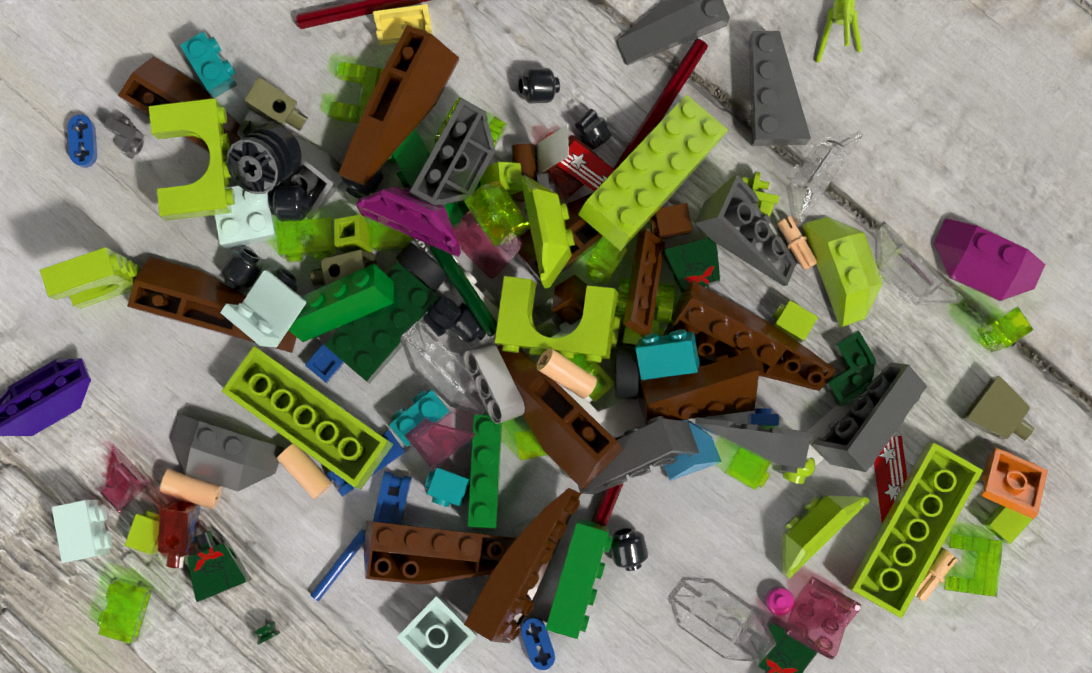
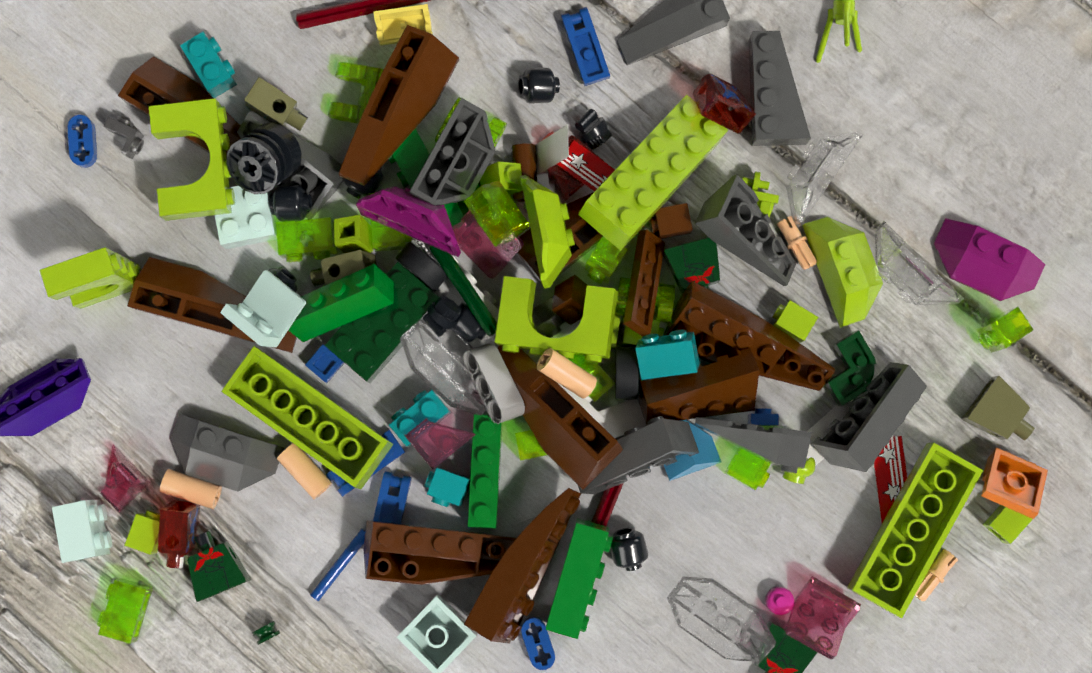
(241, 268): black head -> none
(586, 47): none -> blue plate
(667, 96): dark red axle -> none
(714, 99): none -> clear red torso
(815, 528): lime wedge -> none
(986, 566): clear neon green connector -> none

